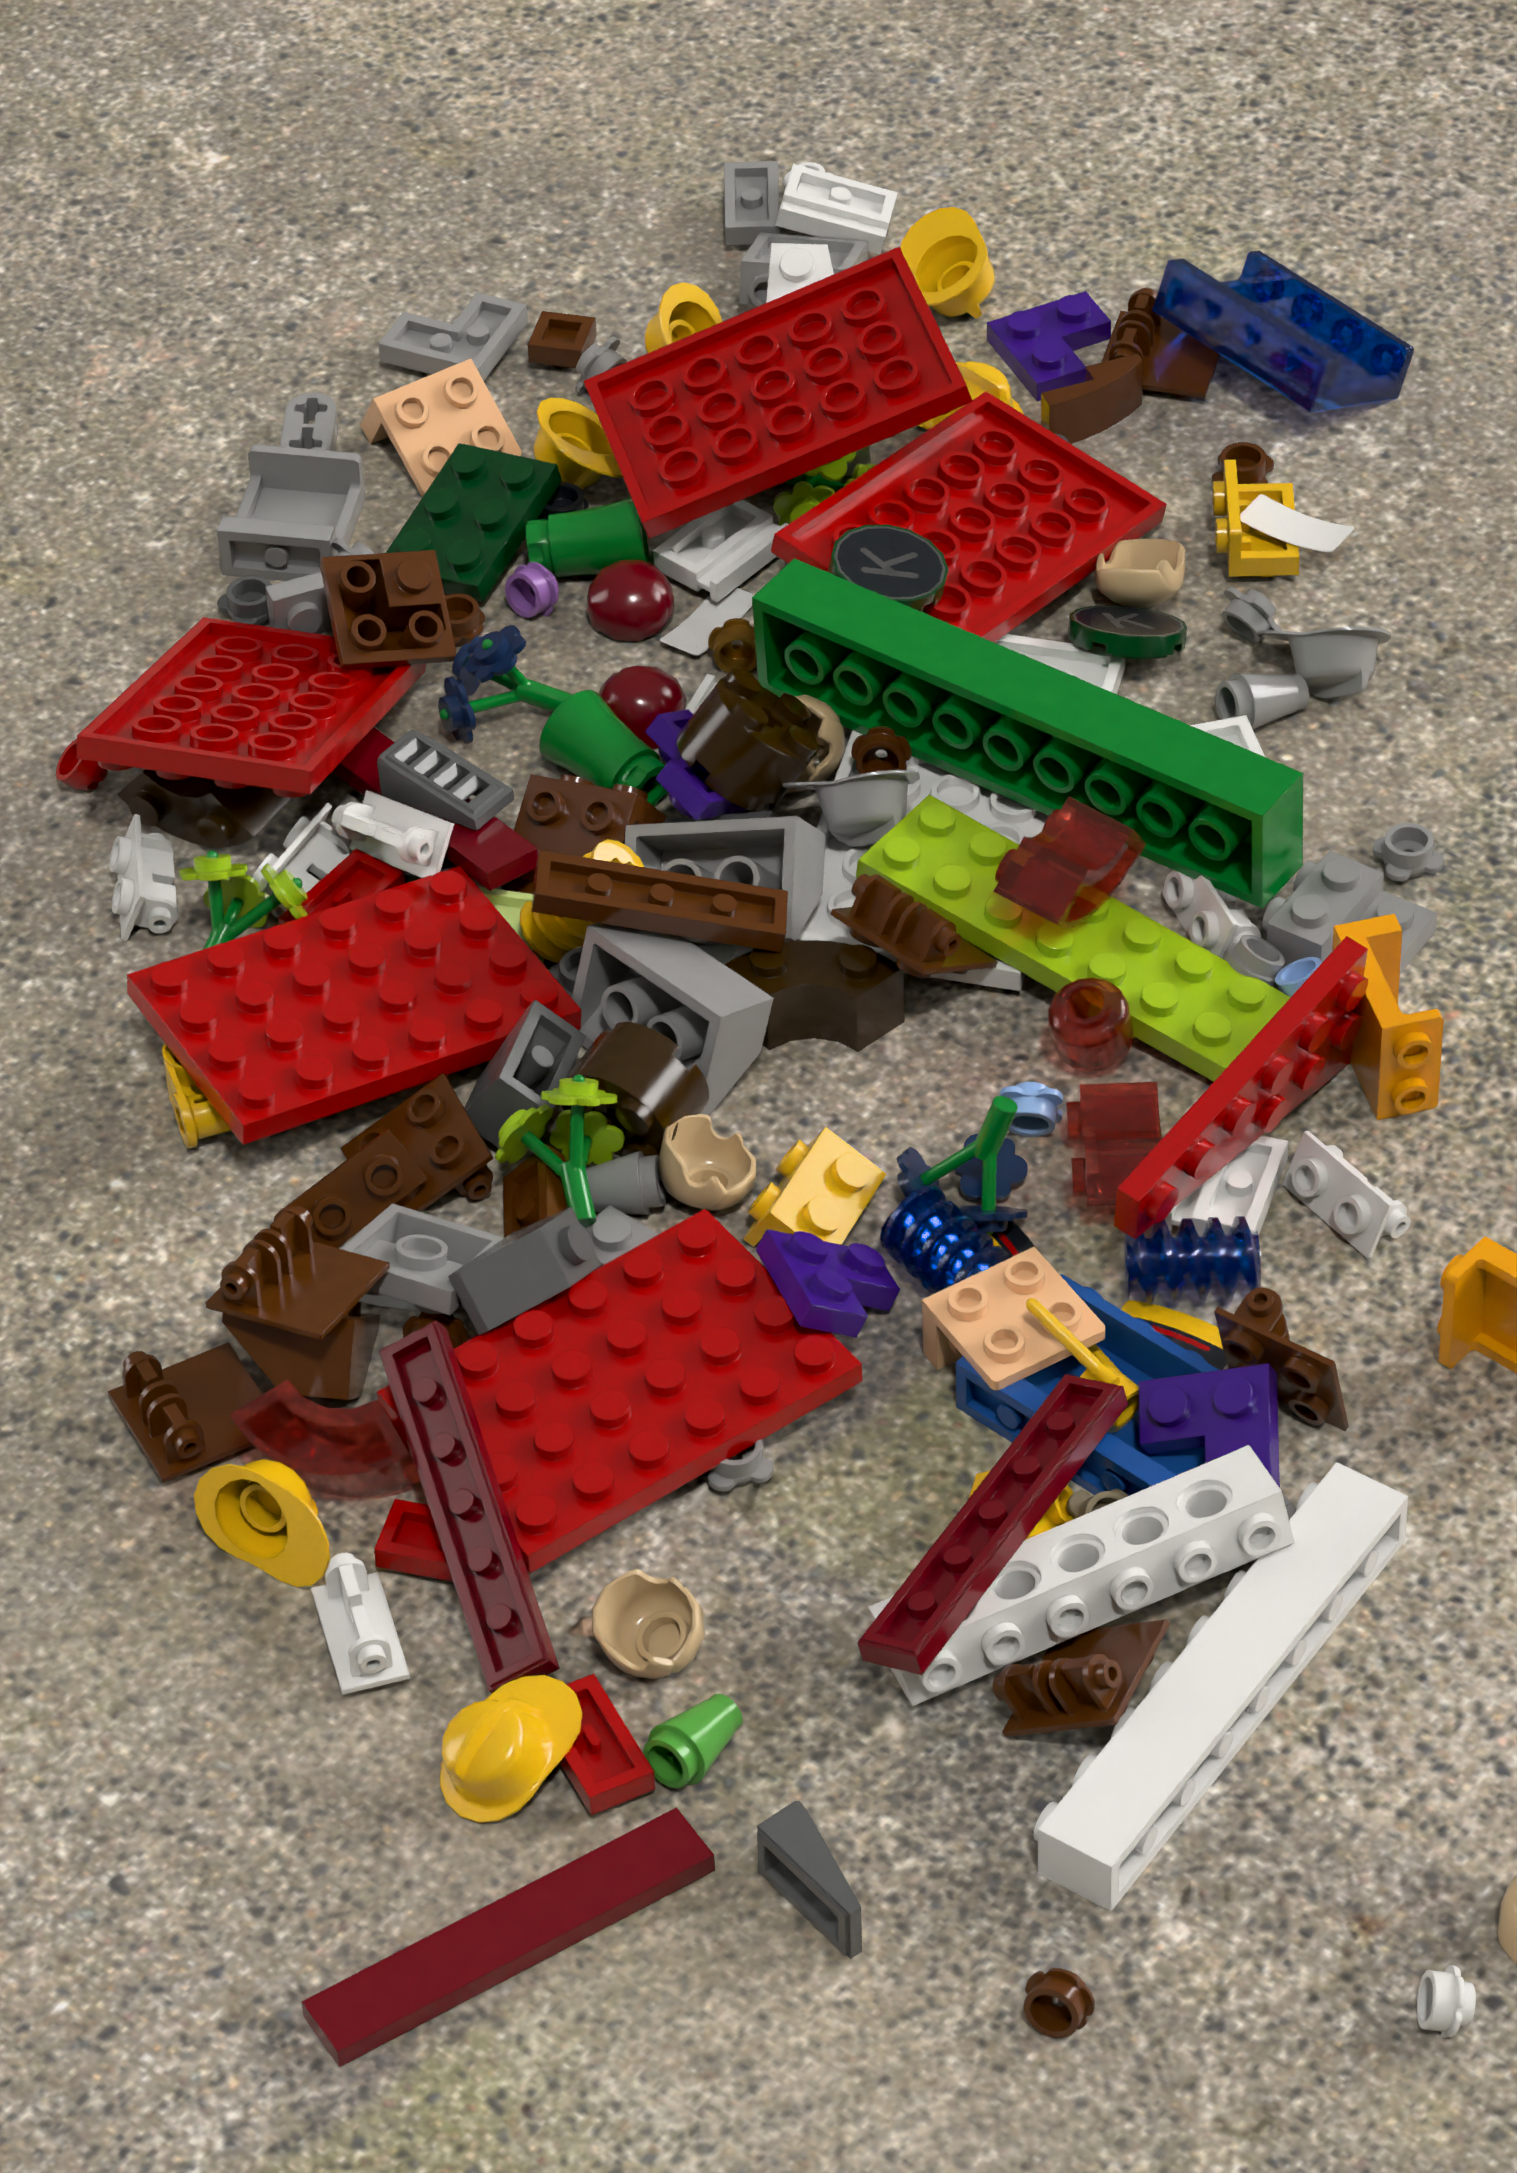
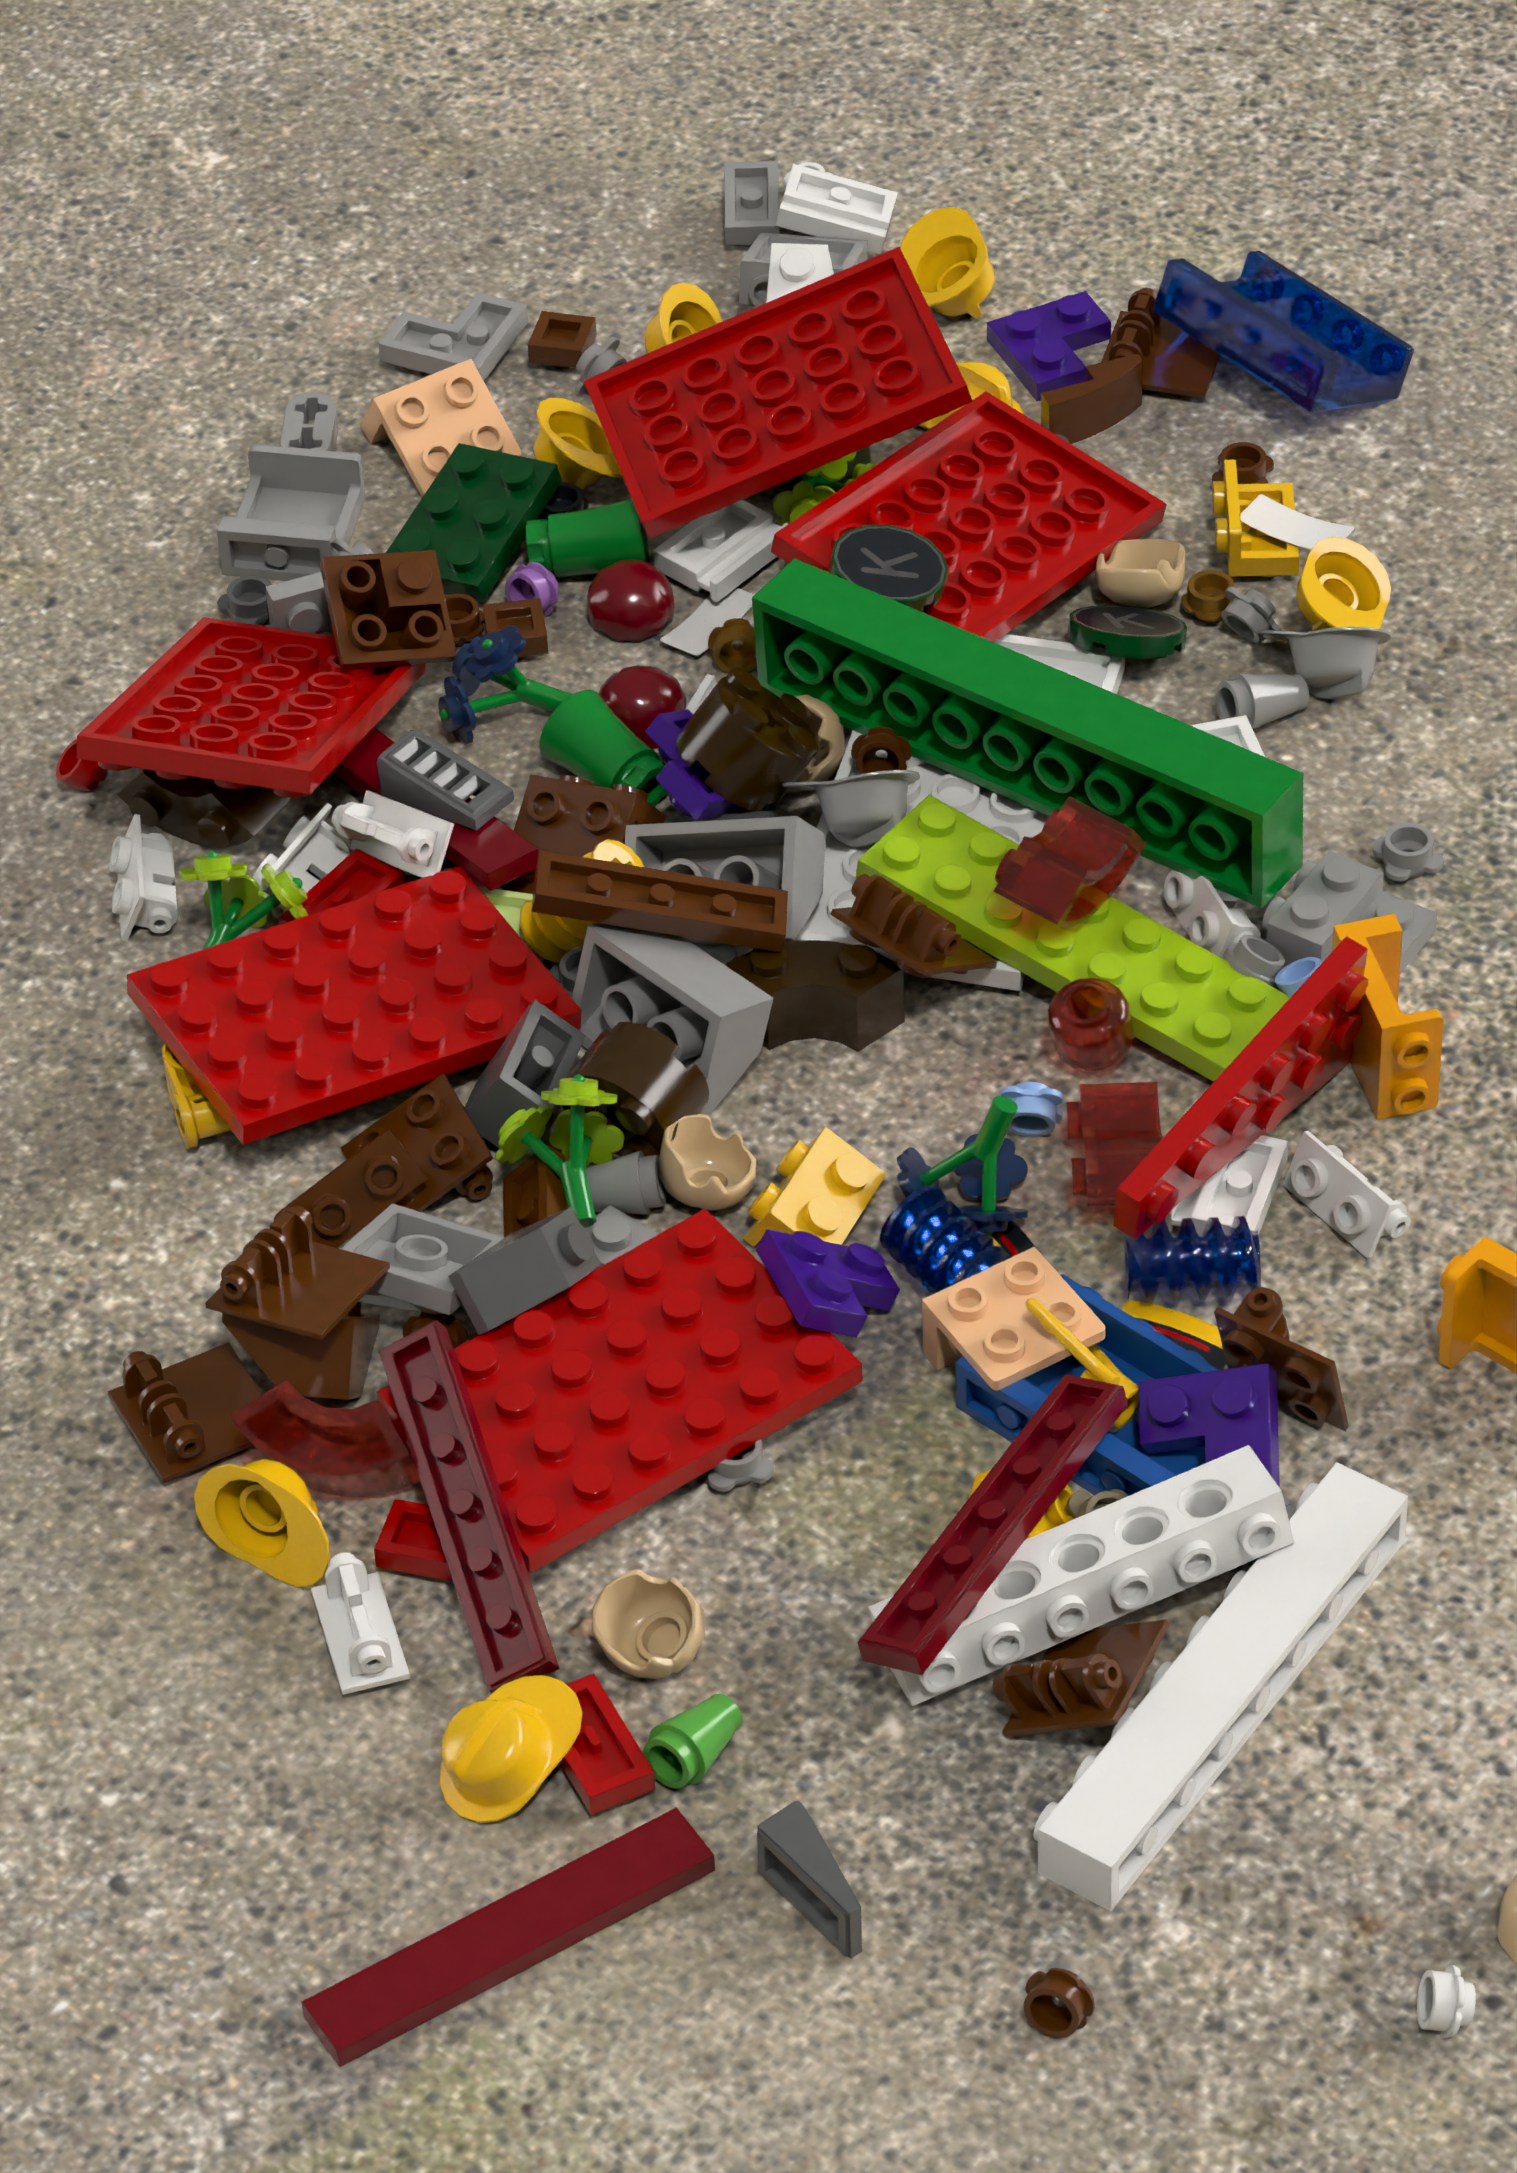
(526, 616): none -> reddish brown plate
(1206, 595): none -> pearl gold plate
(1342, 586): none -> yellow piece

